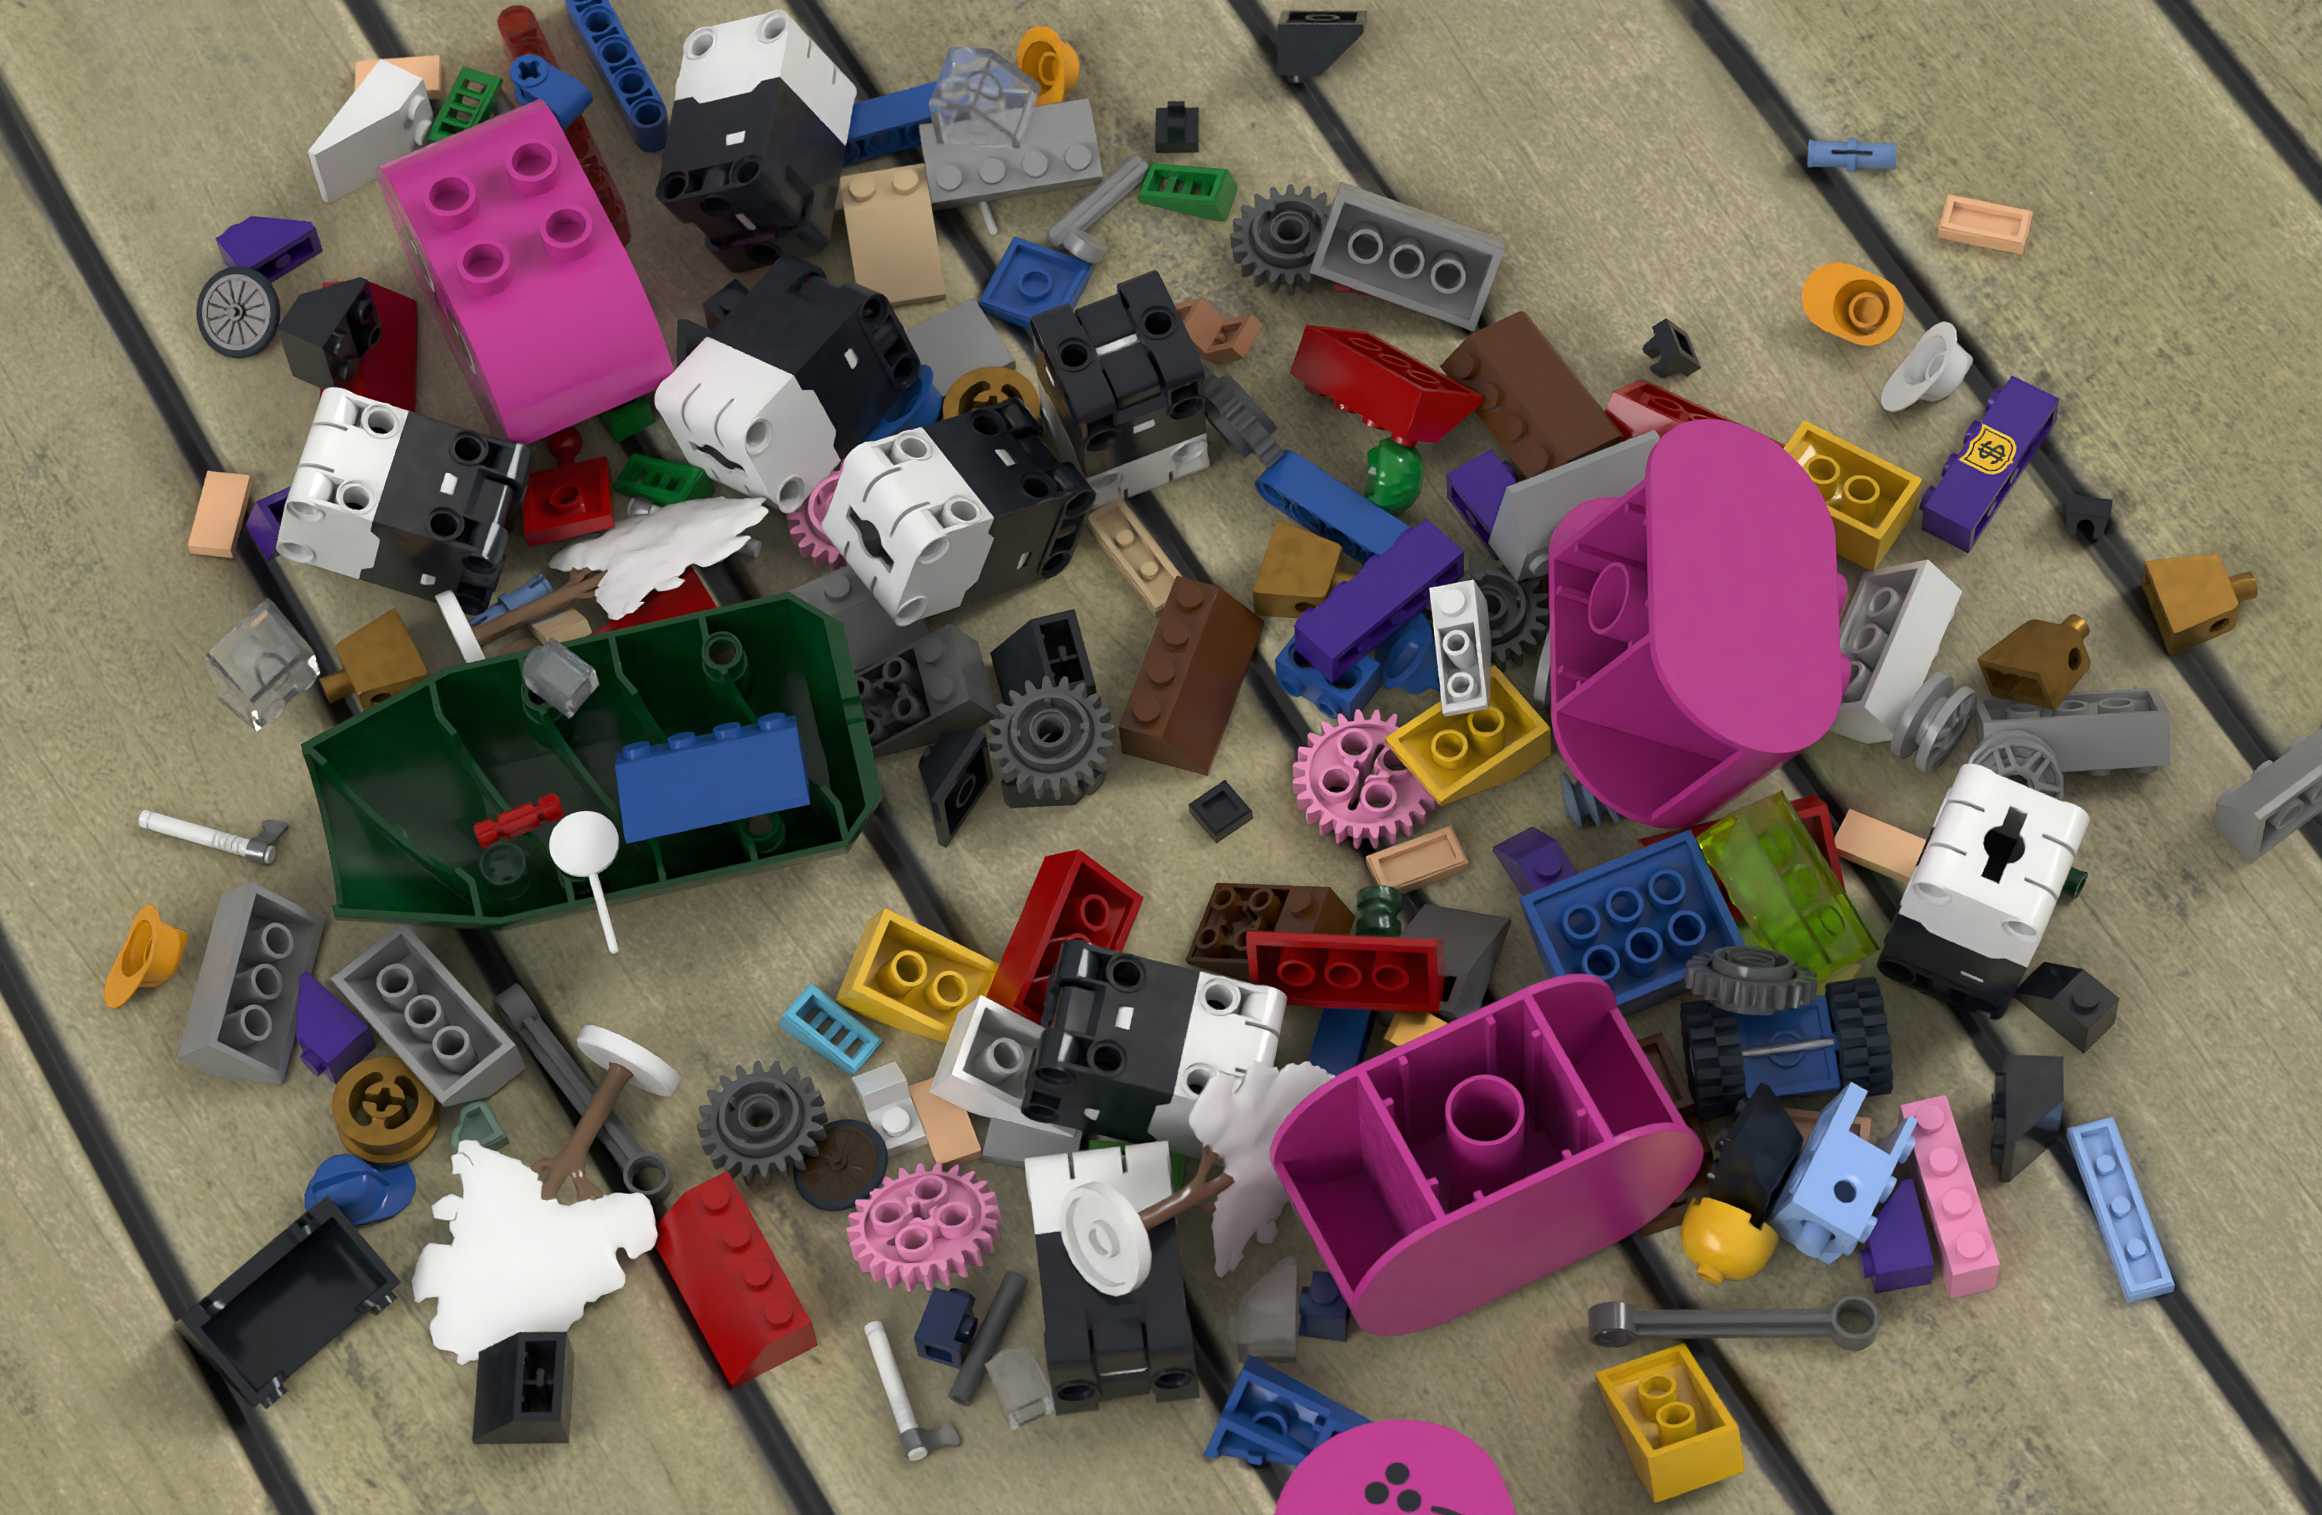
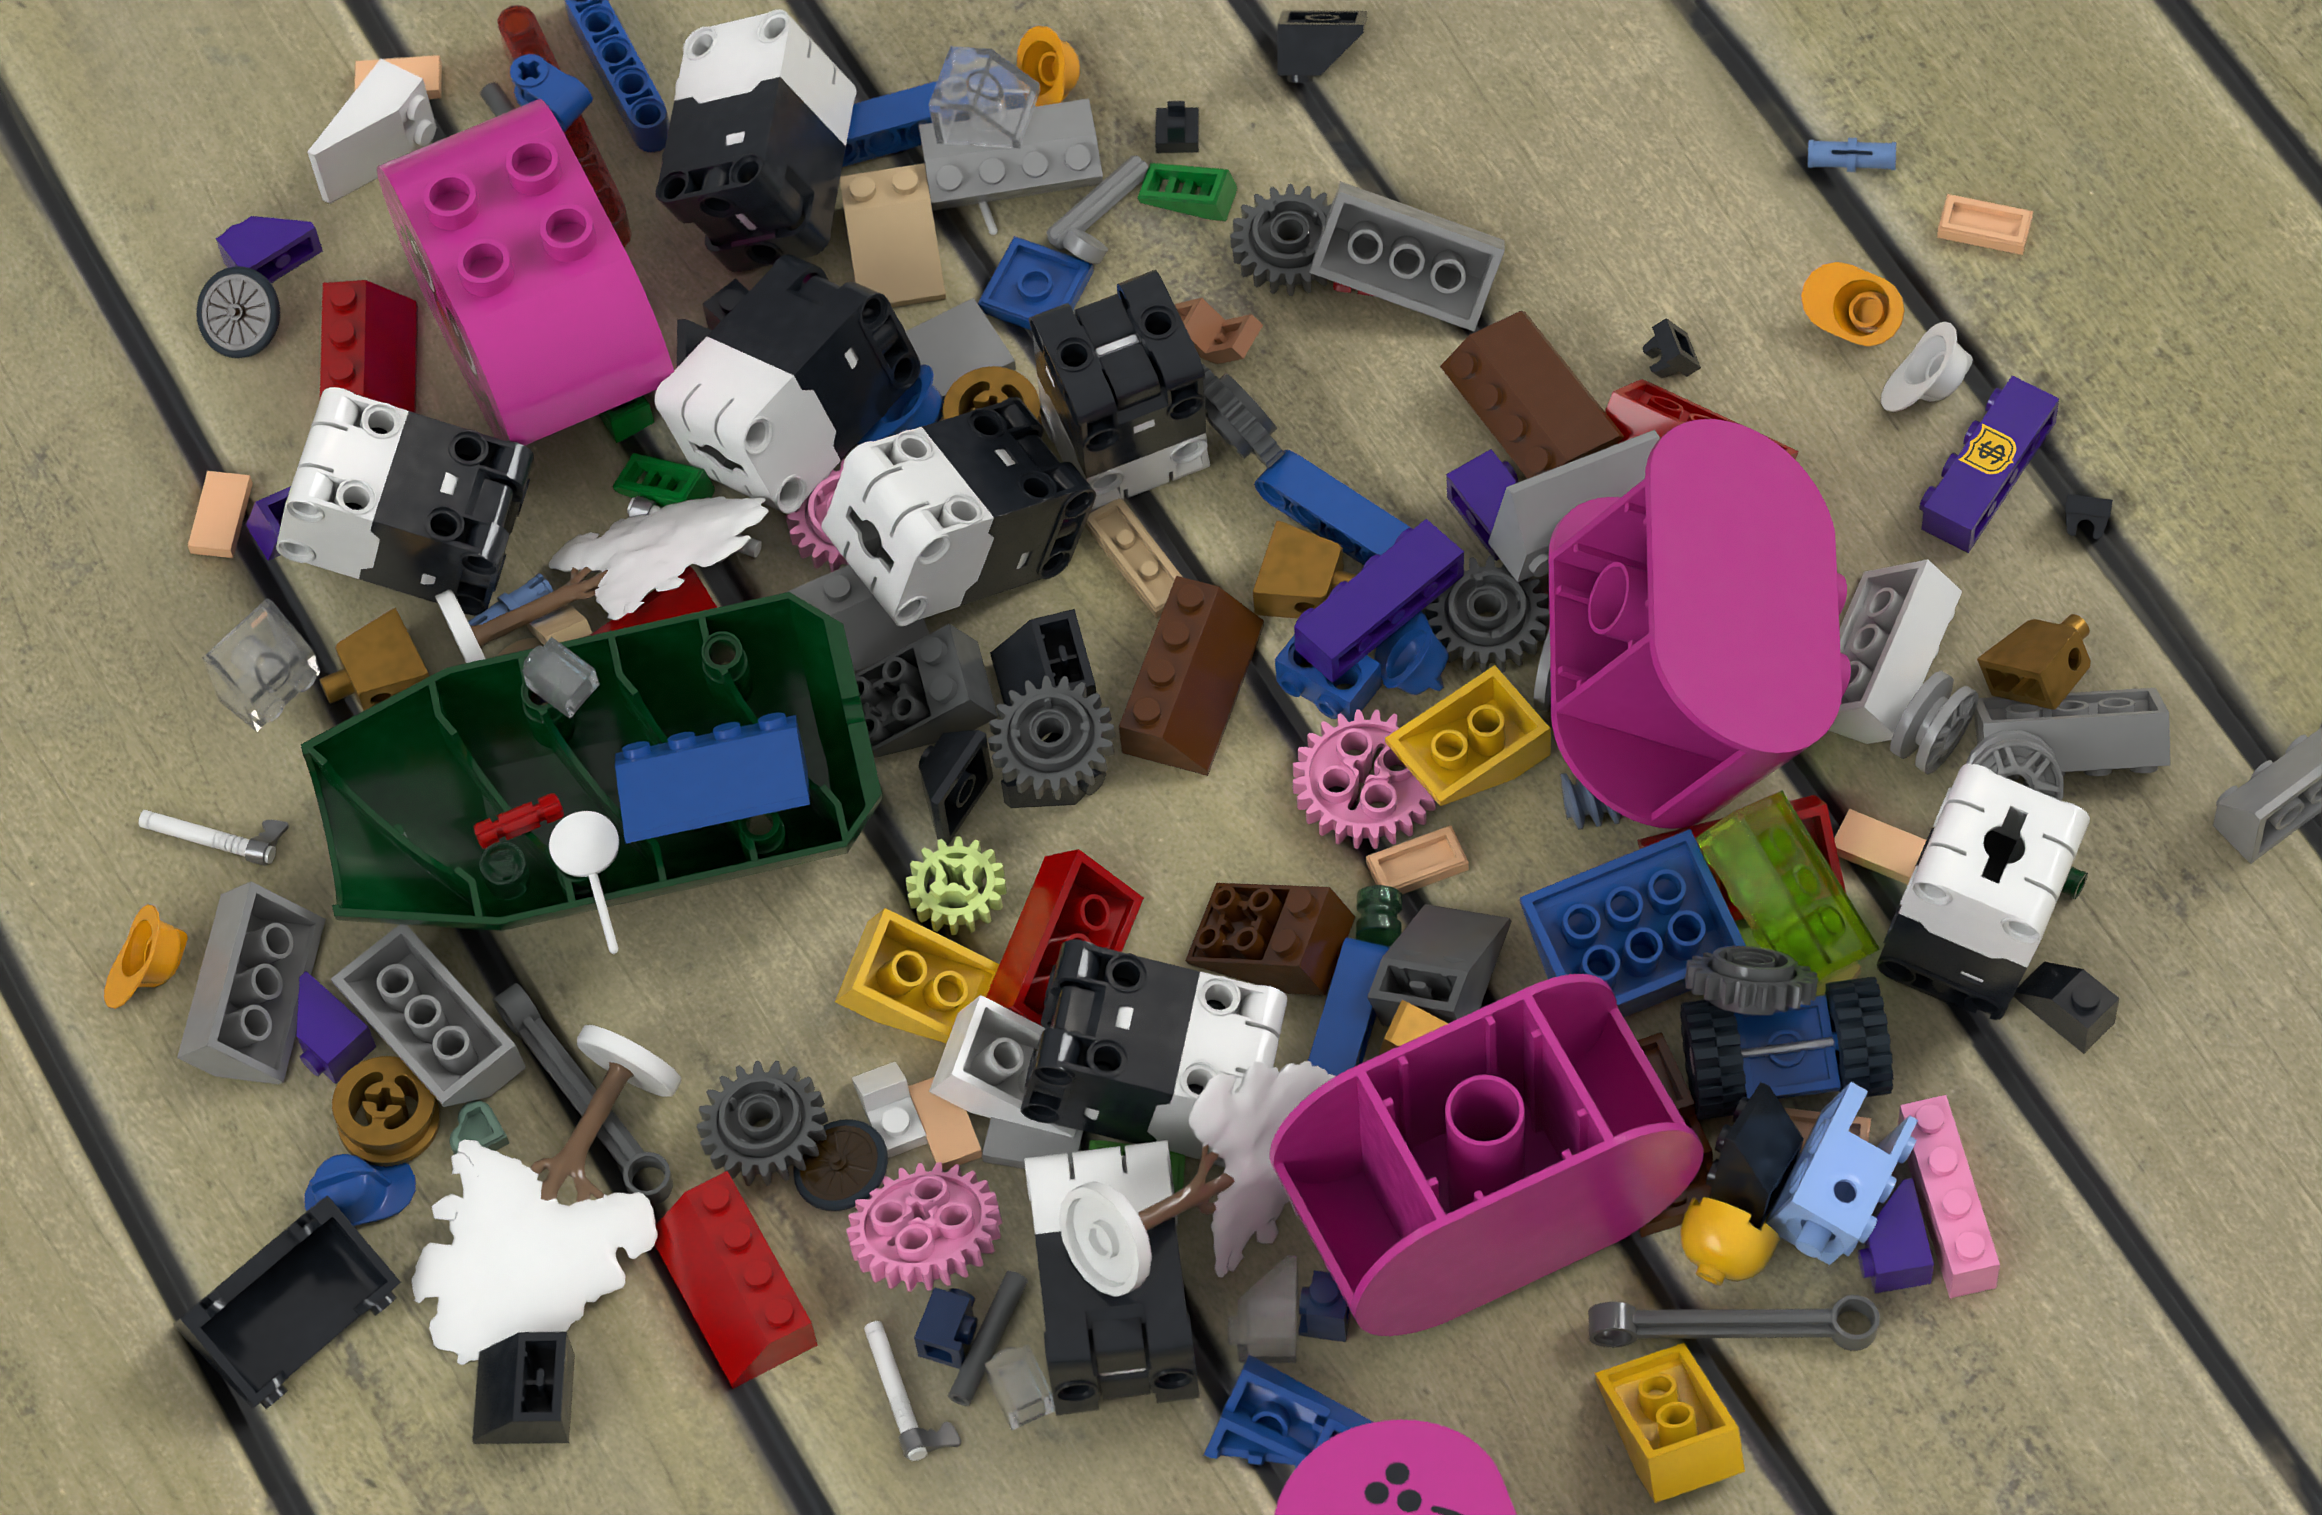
(330, 332): black slope -> none
(453, 104): green slope -> none
(588, 481): red plate -> none
(828, 1009): medium azure slope -> none
(952, 902): none -> yellowish green gear
(1220, 811): black tile -> none
(1349, 970): red slope -> none
(1381, 384): red slope -> none
(1394, 476): green hair -> none
(1462, 646): white slope -> none
(1533, 860): dark purple slope -> none
(1863, 493): yellow slope -> none
(2025, 1111): black slope -> none
(2120, 1210): light blue tile -> none
(2194, 598): pearl gold torso -> none

